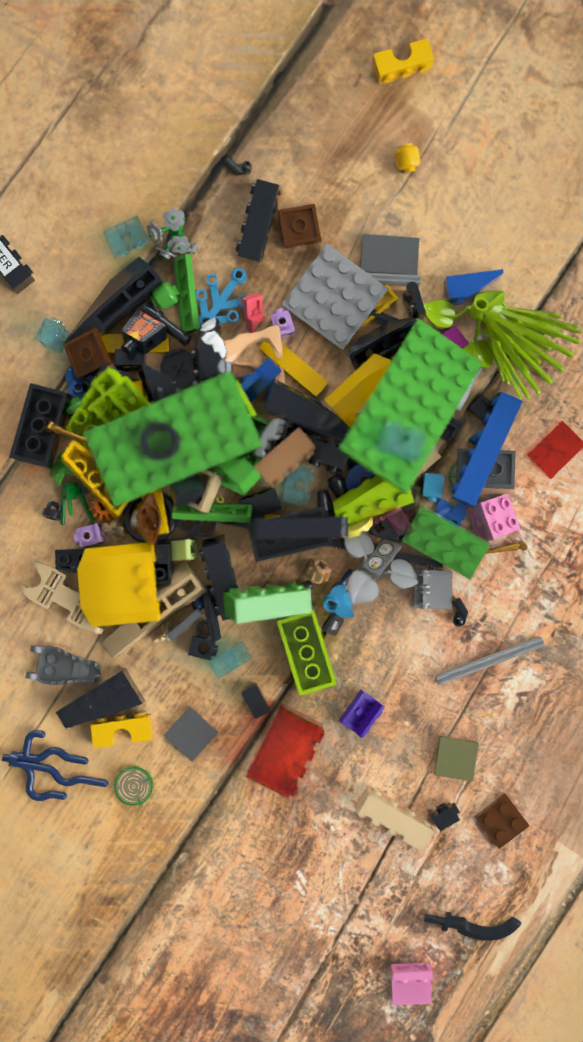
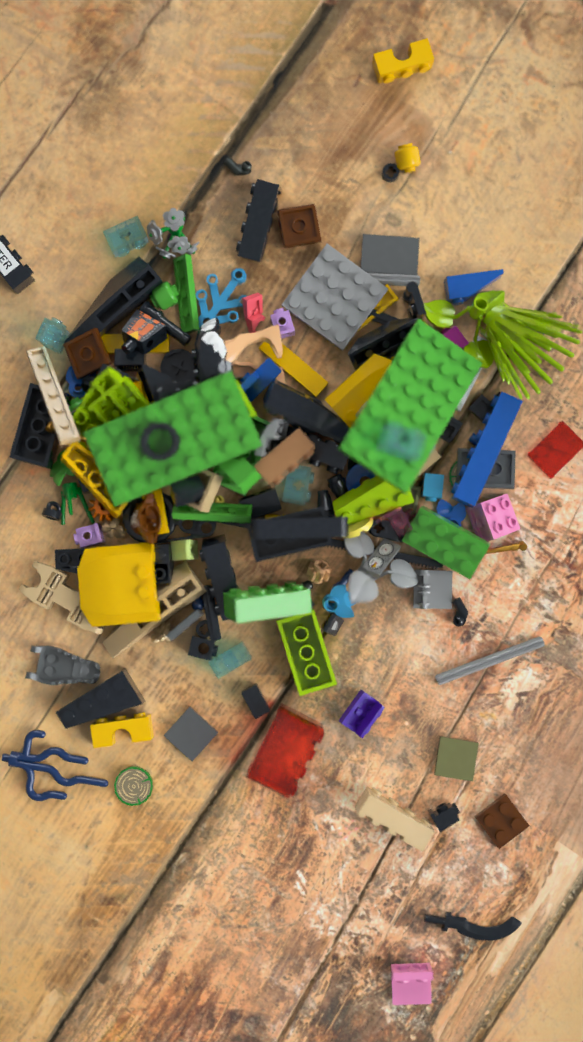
(53, 396): none -> tan tile
(395, 175): none -> black bush

